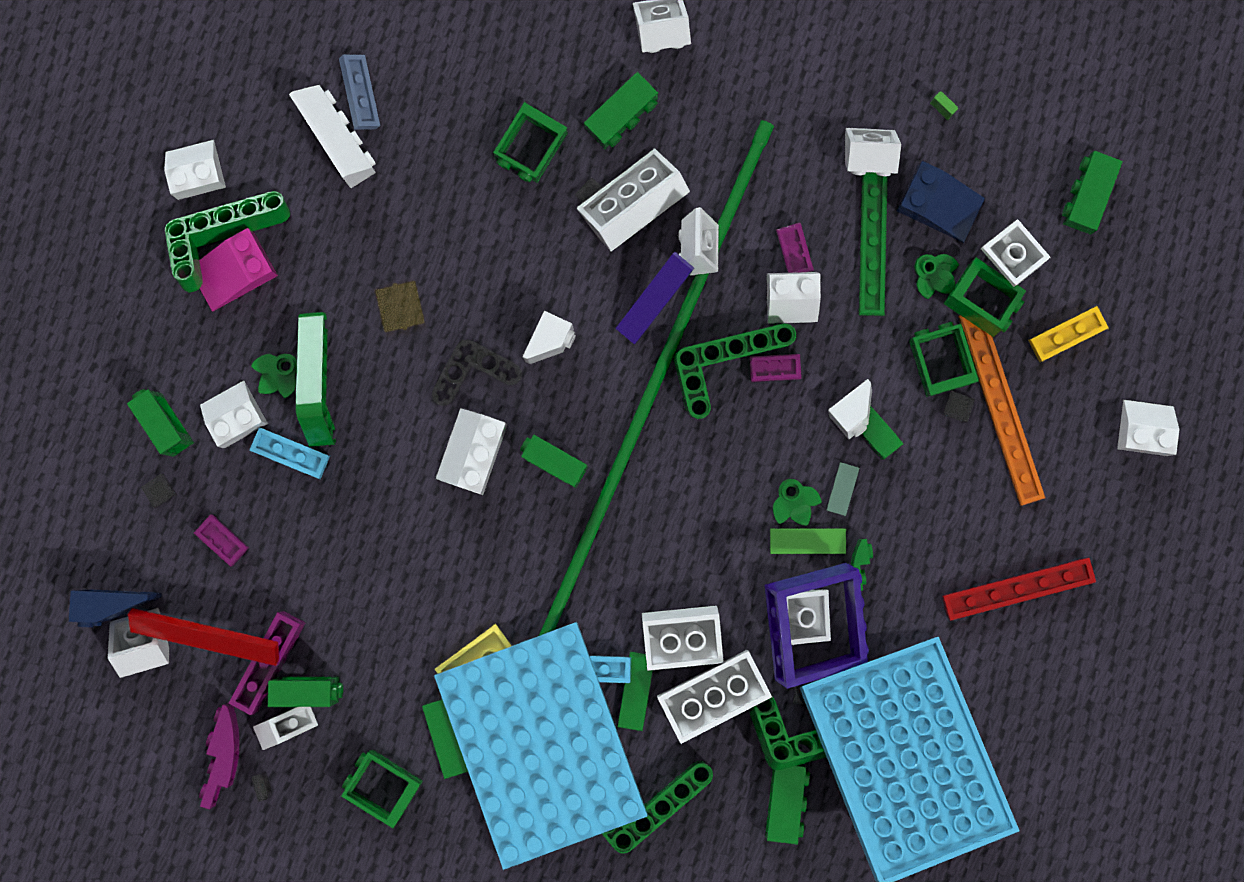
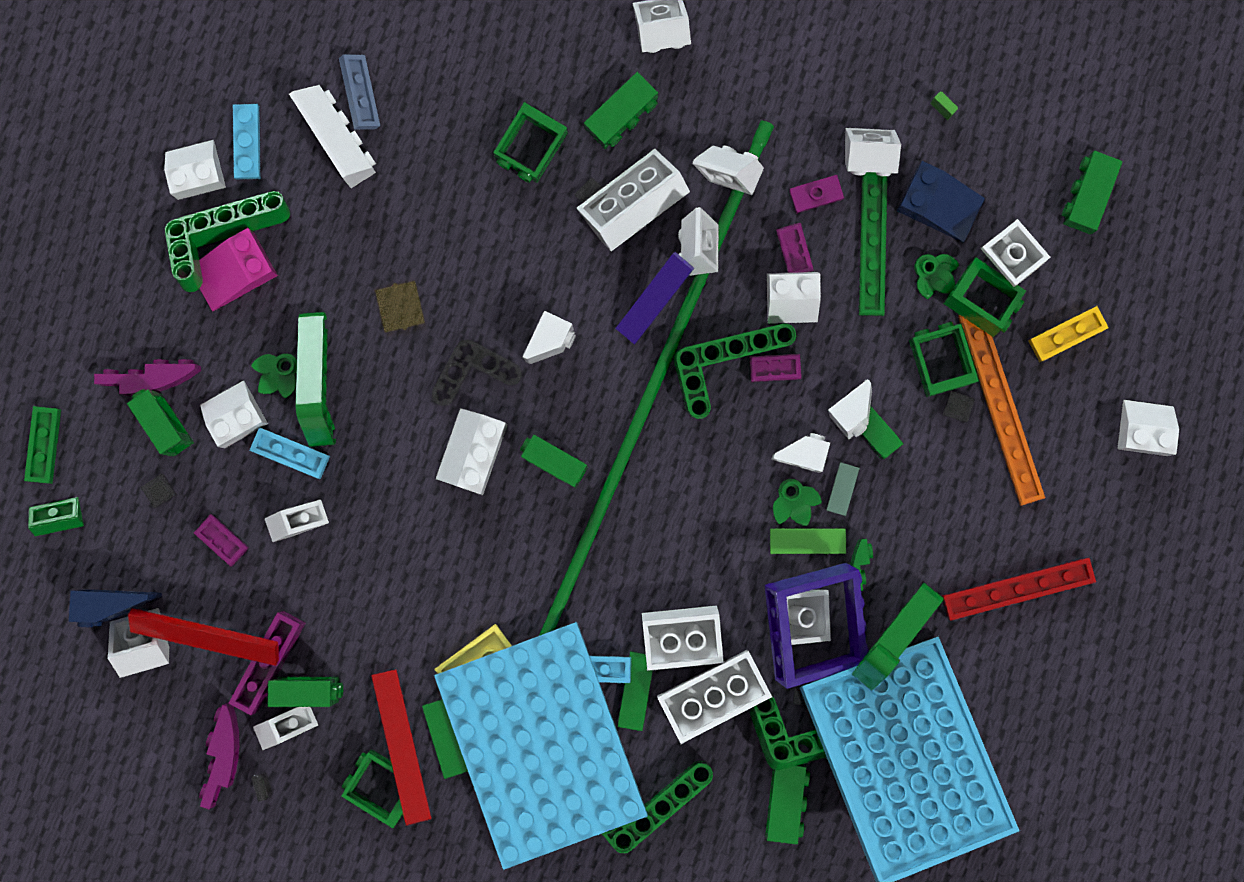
(42, 445): none -> green plate
(55, 517): none -> green slope
(157, 376): none -> magenta slope
(246, 141): none -> medium azure plate
(296, 520): none -> white slope
(401, 747): none -> red tile
(730, 168): none -> white slope
(805, 453): none -> white slope
(816, 194): none -> magenta plate
(885, 653): none -> green beam

